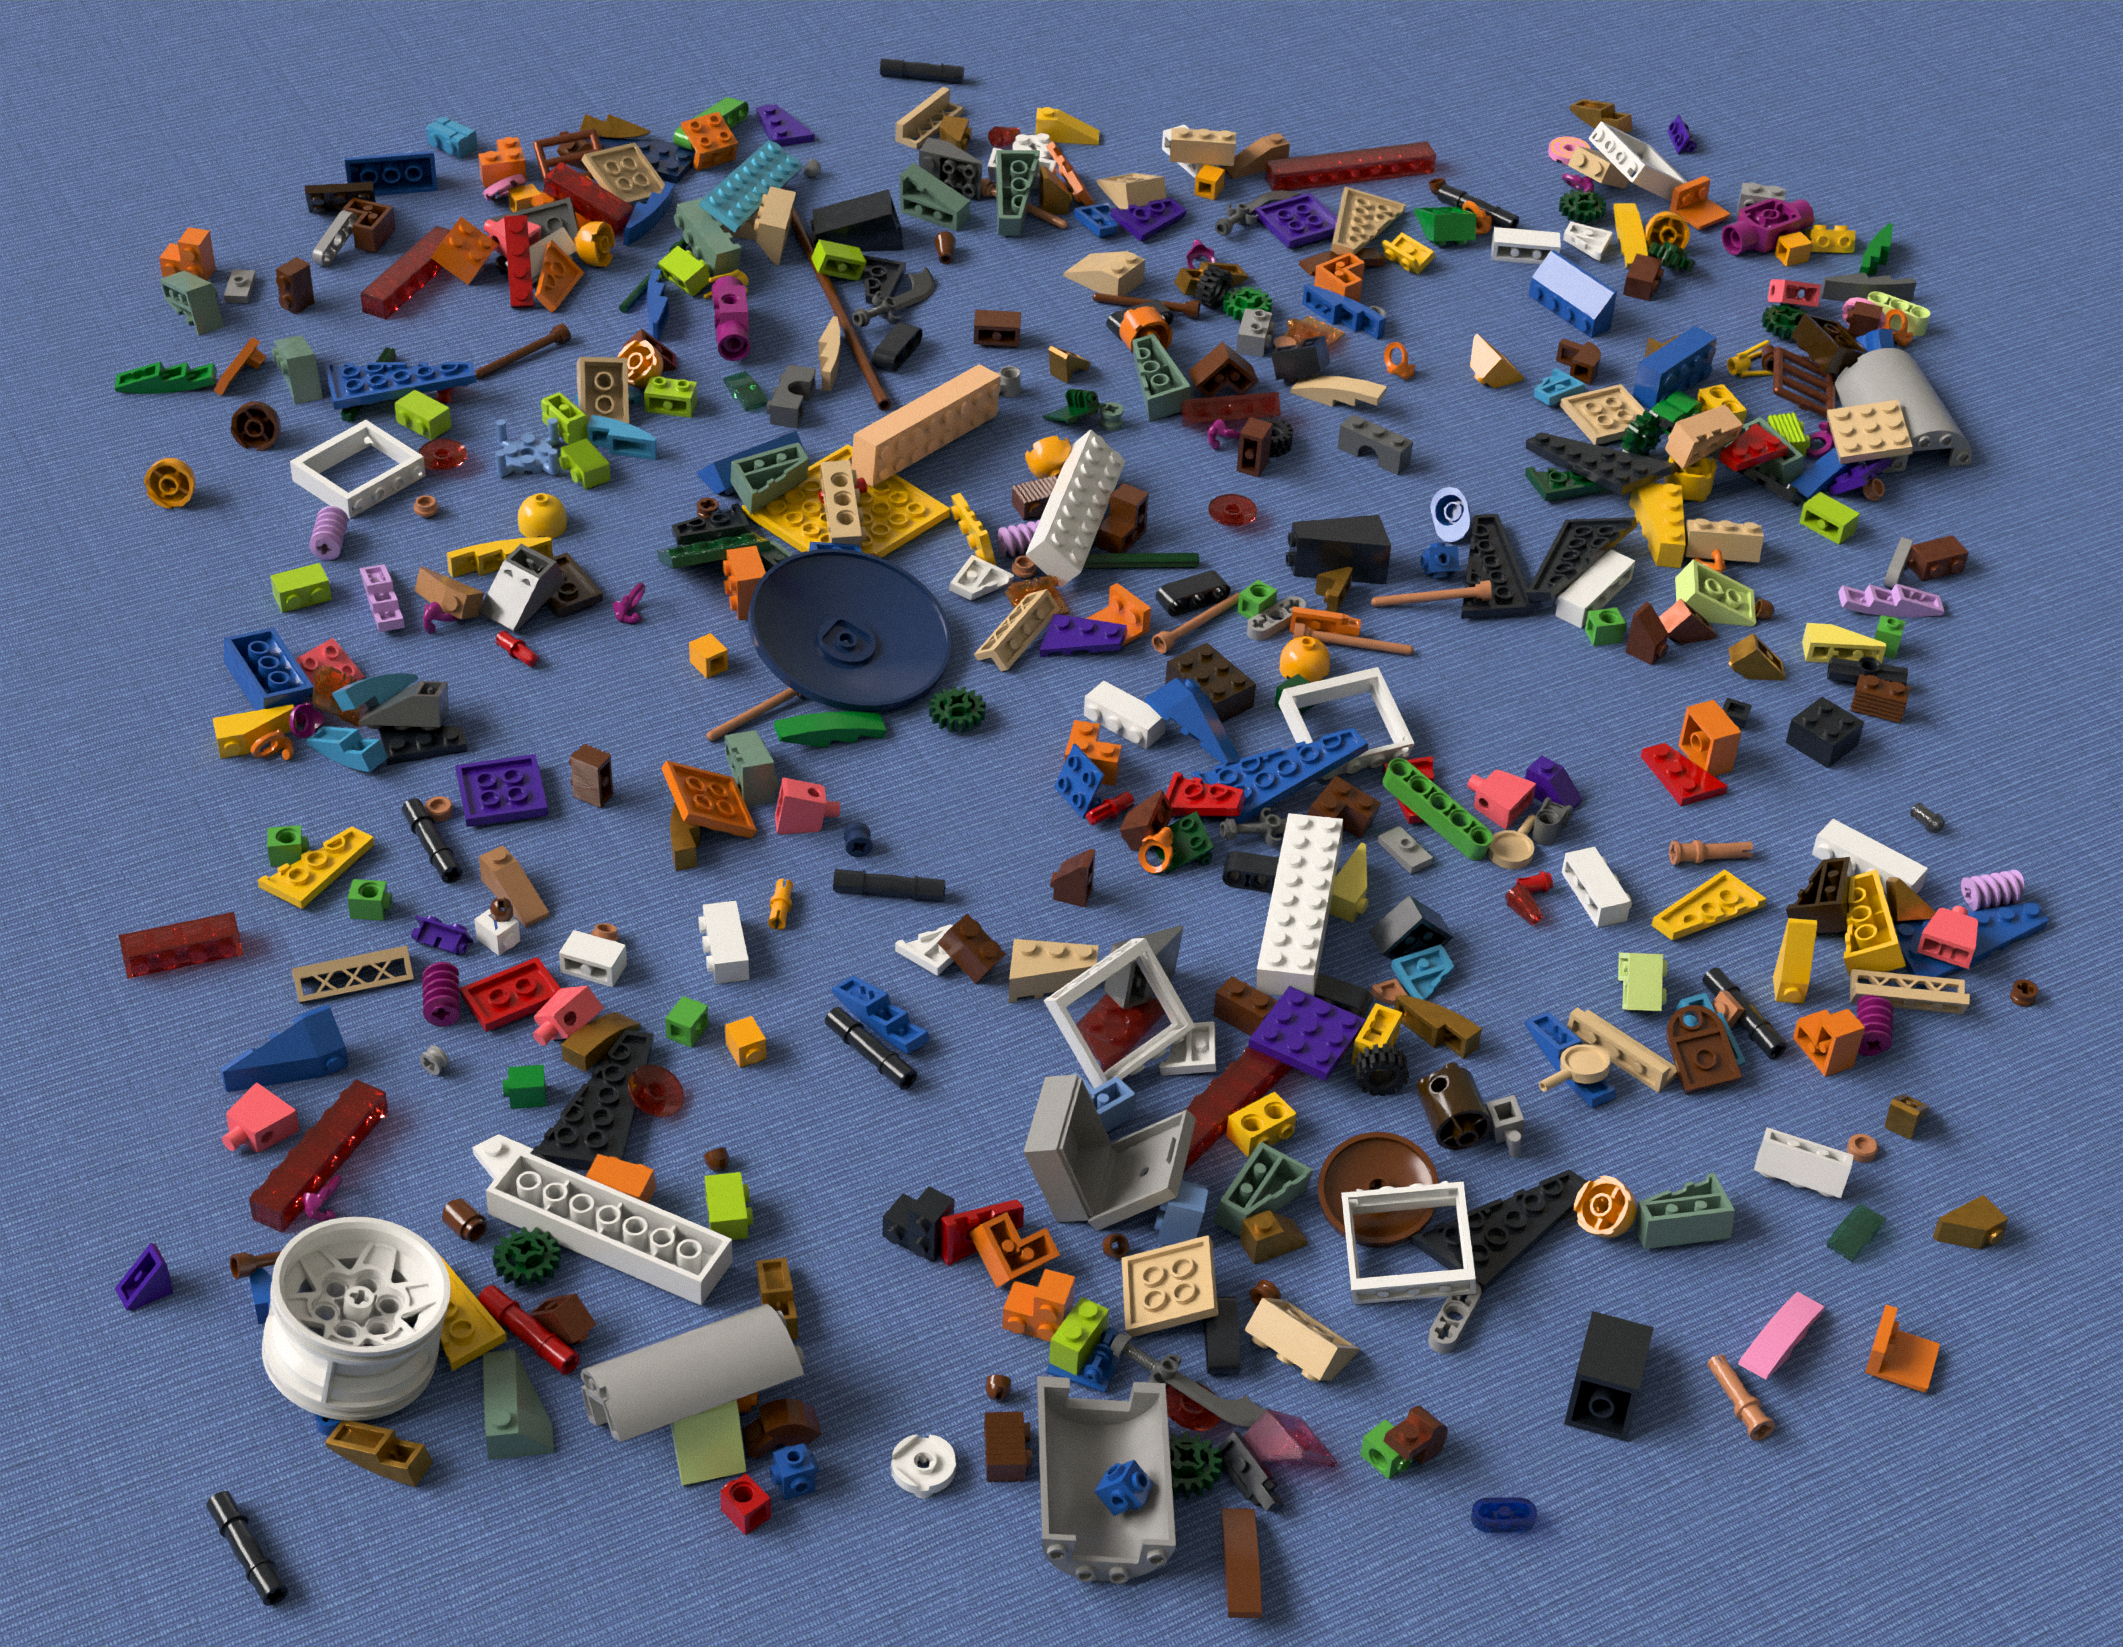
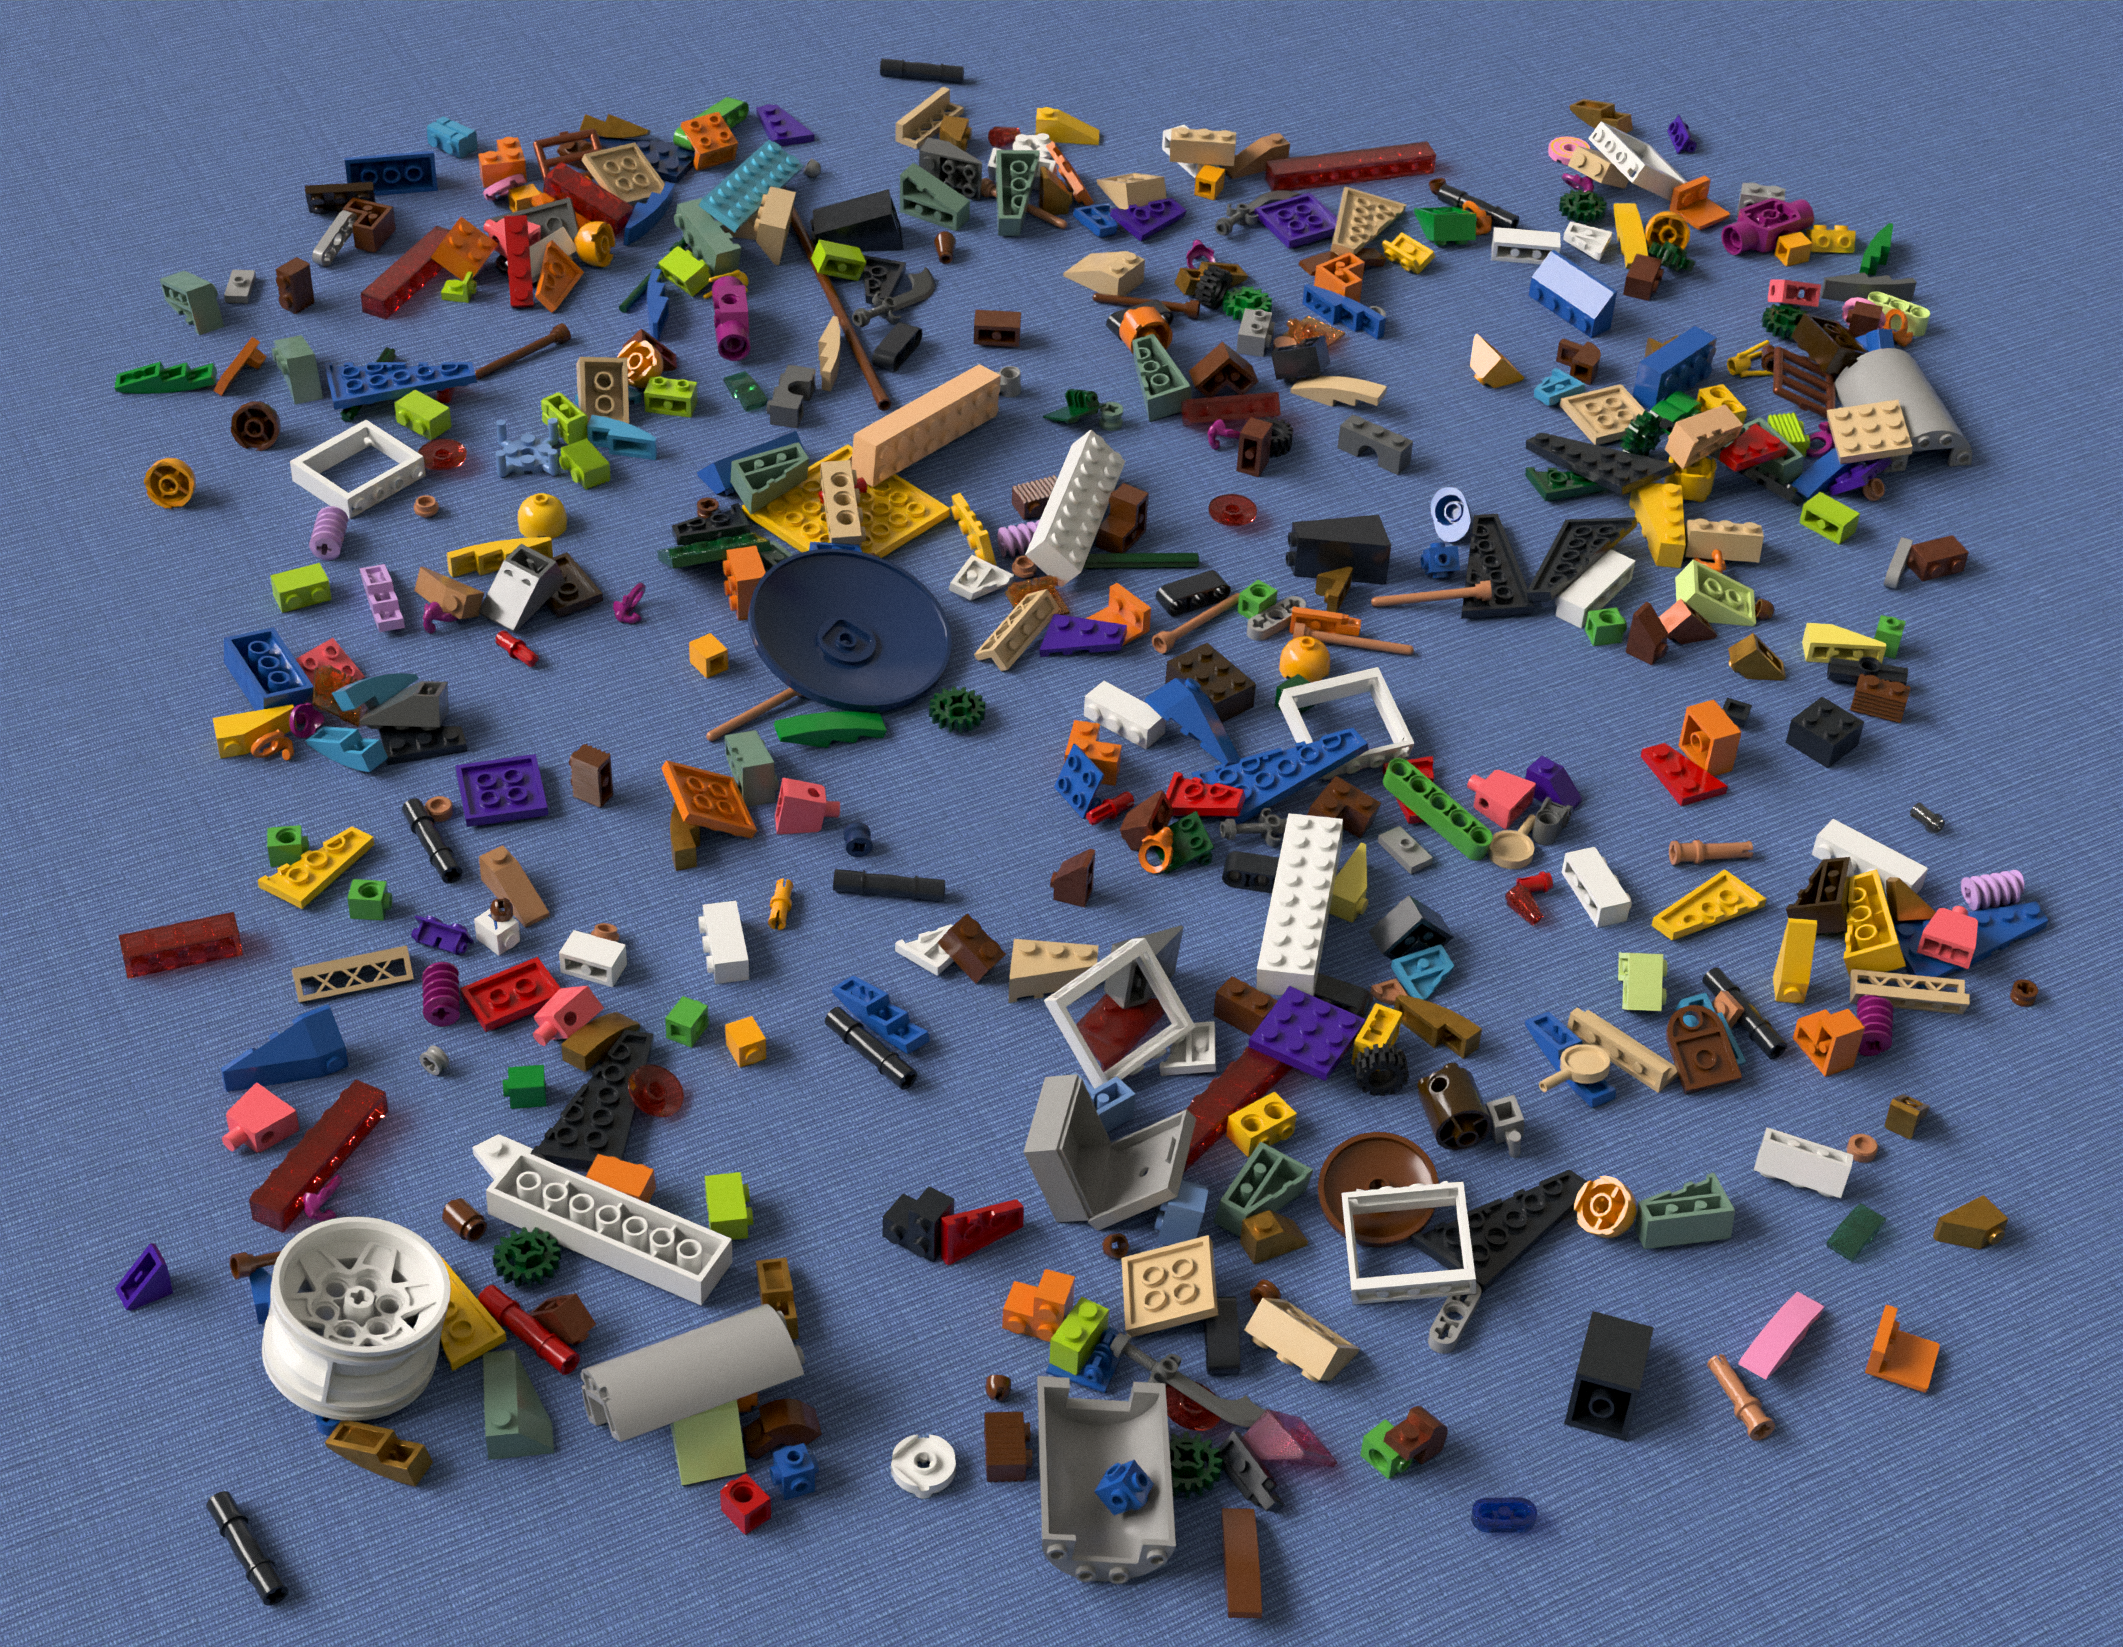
(191, 254): orange brick -> none
(459, 290): none -> lime bracket
(717, 1159): reddish brown hinge -> none
(1009, 1255): orange brick -> none
(1048, 456): light orange cylinder -> none
(1064, 363): pearl gold slope -> none
(1403, 369): orange piece -> none
(1898, 602): lavender slope -> none

